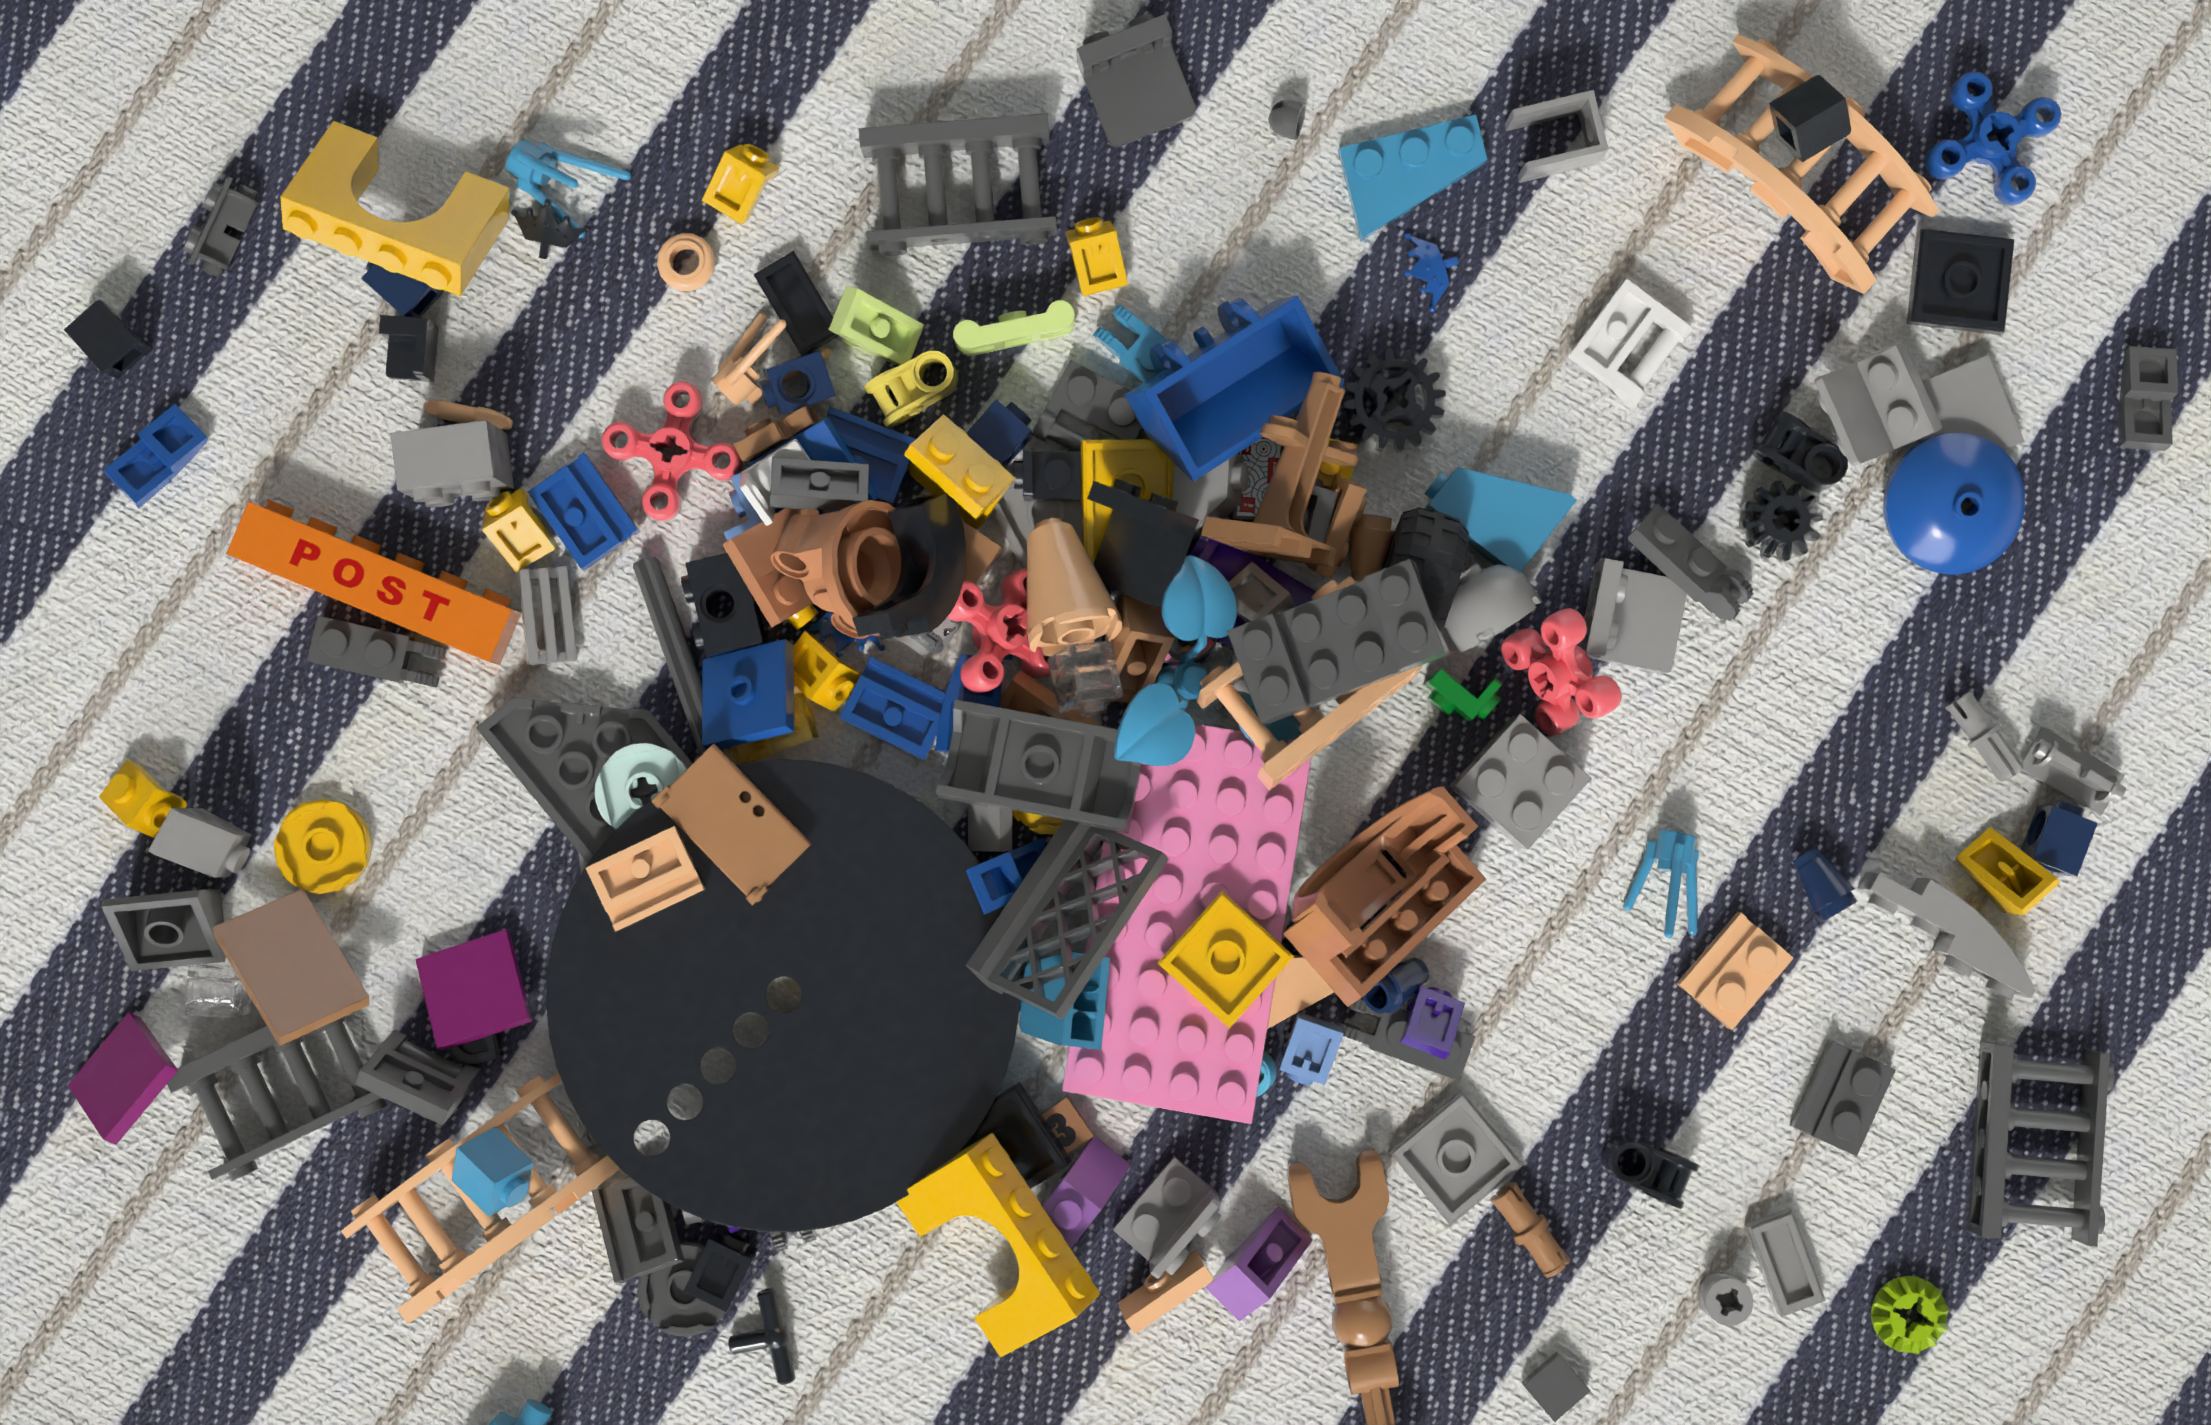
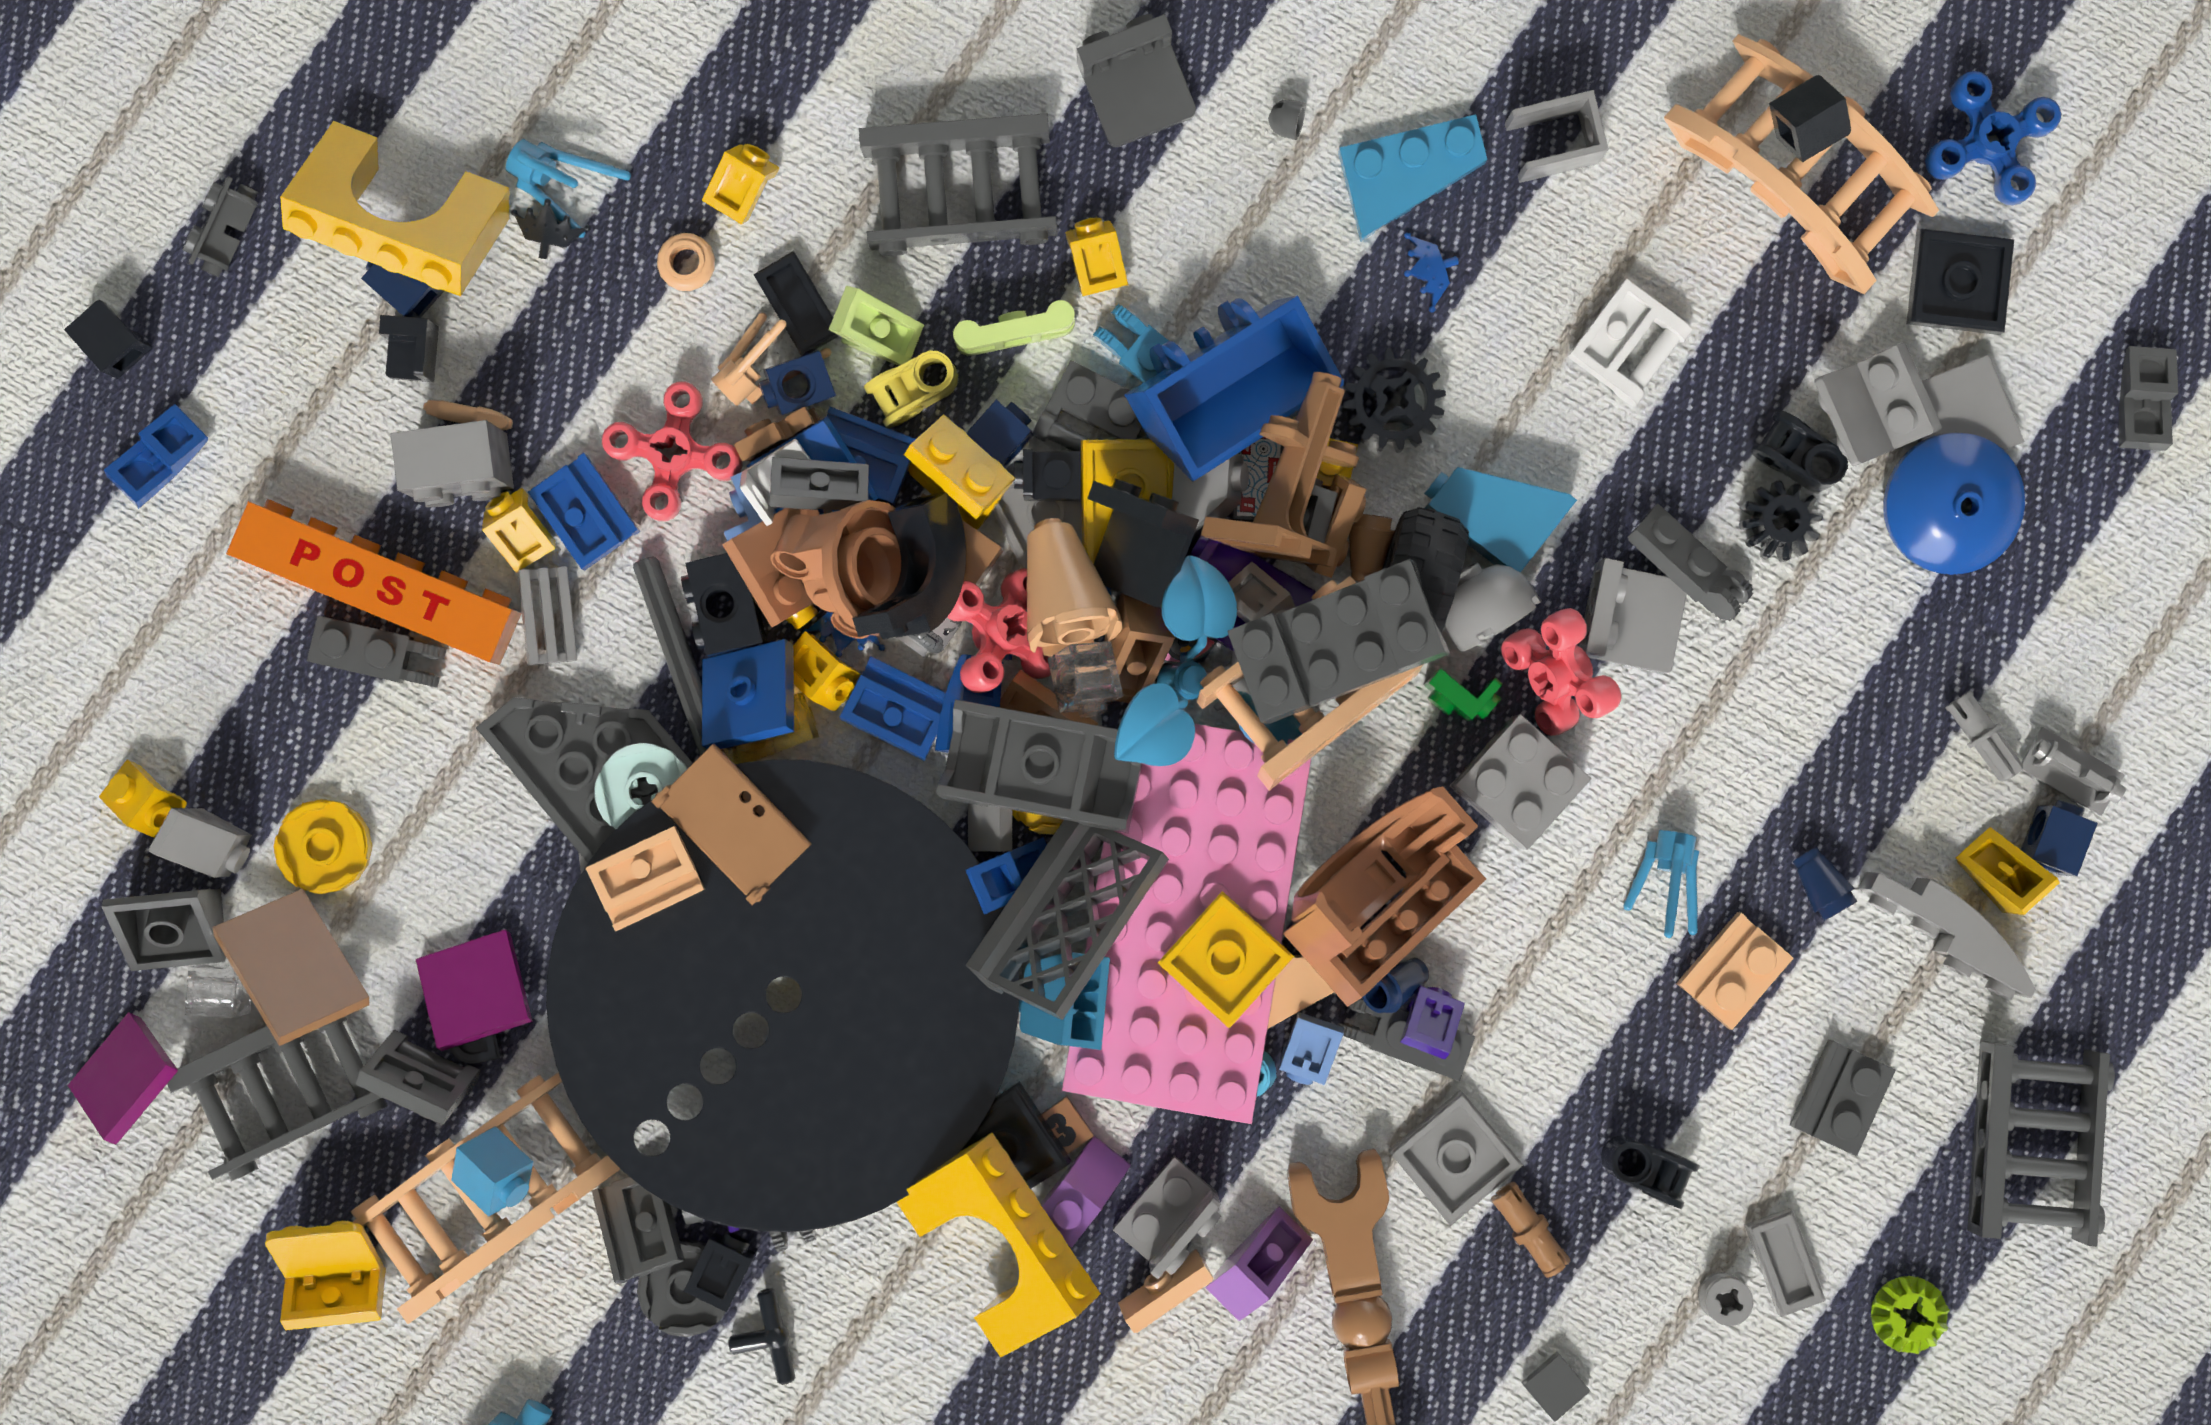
(328, 1275): none -> yellow bracket

